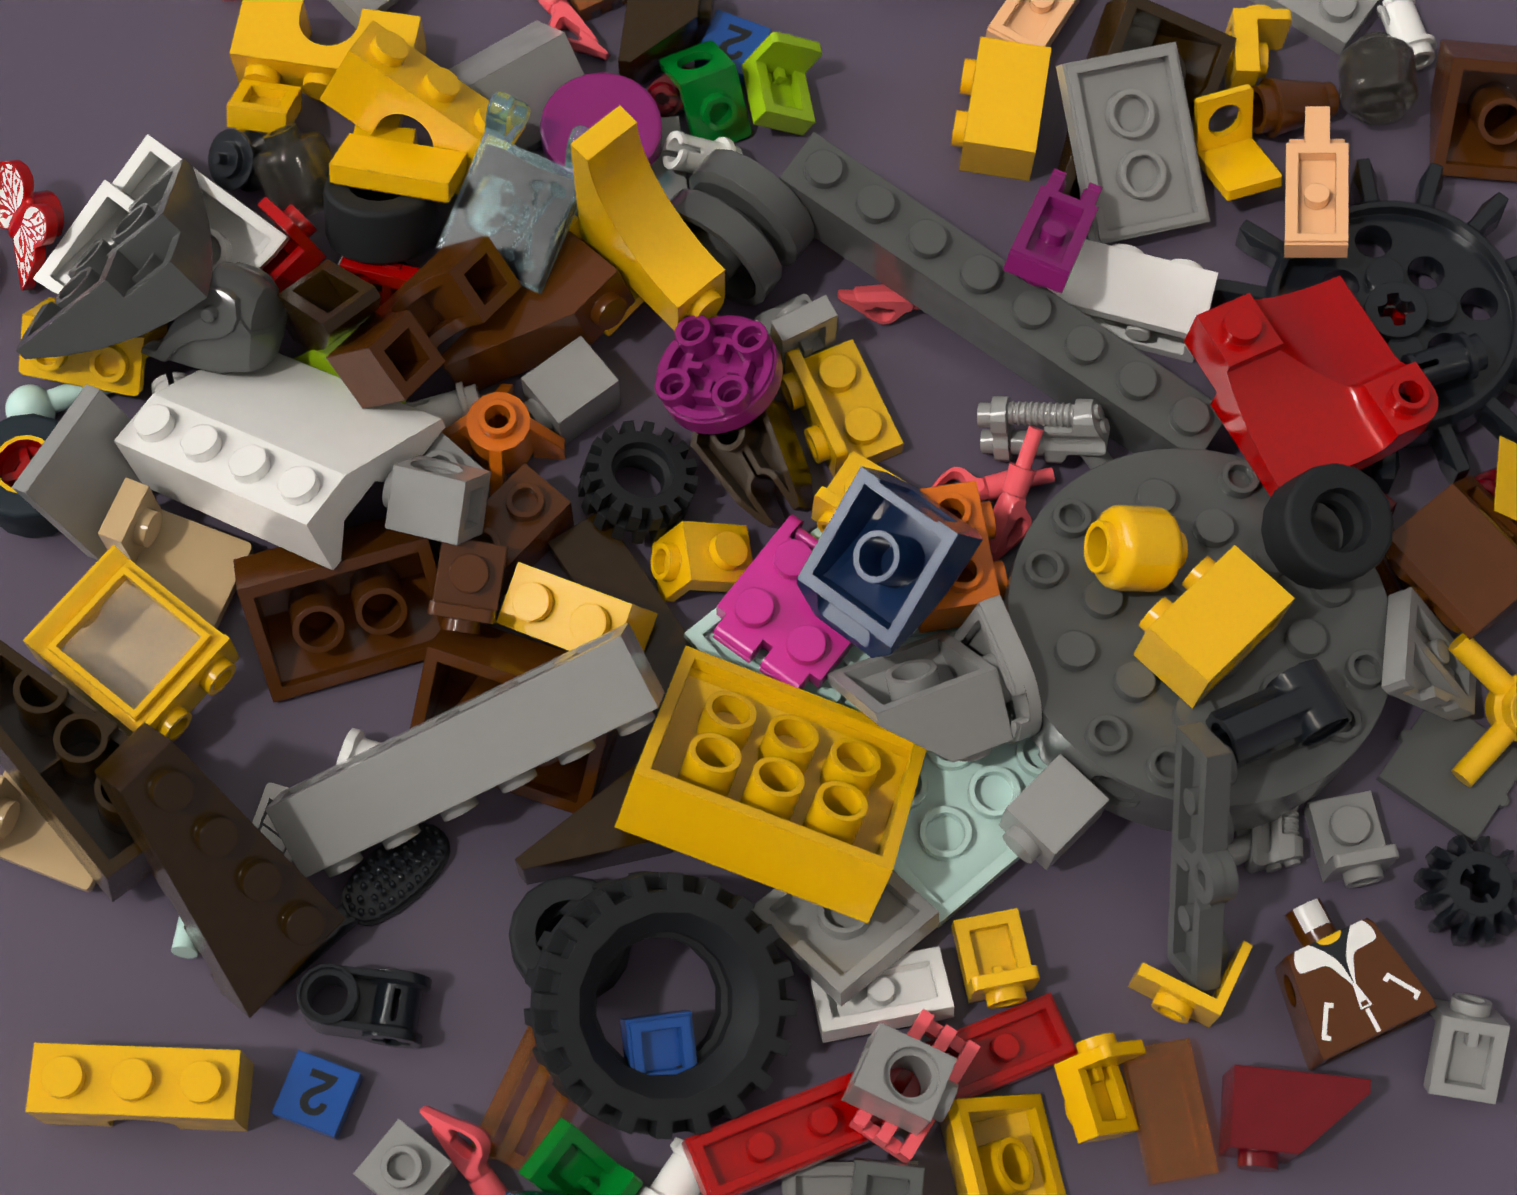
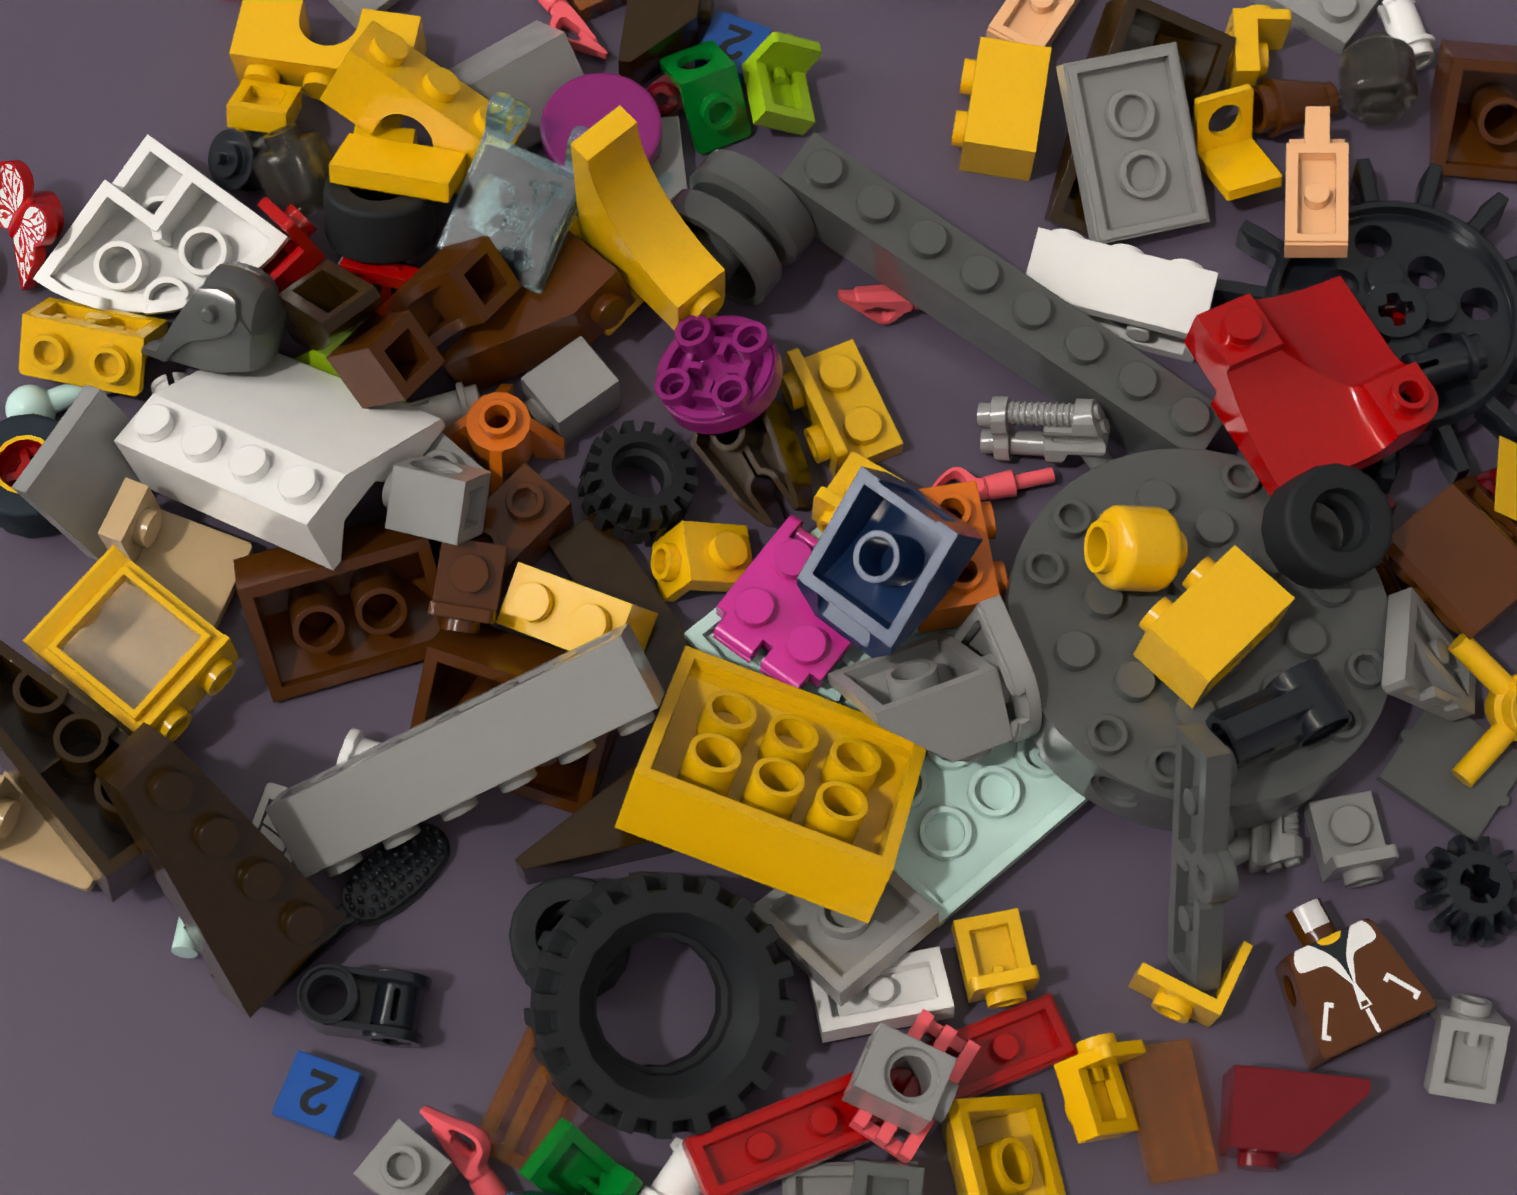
(138, 282): dark grey brick -> none
(140, 1083): yellow arch -> none
(659, 1042): blue tile -> none
(692, 150): white pin -> none
(801, 325): light grey bracket -> none
(1010, 509): coral hand -> none
(1051, 813): light grey brick -> none
(1053, 234): magenta hinge -> none

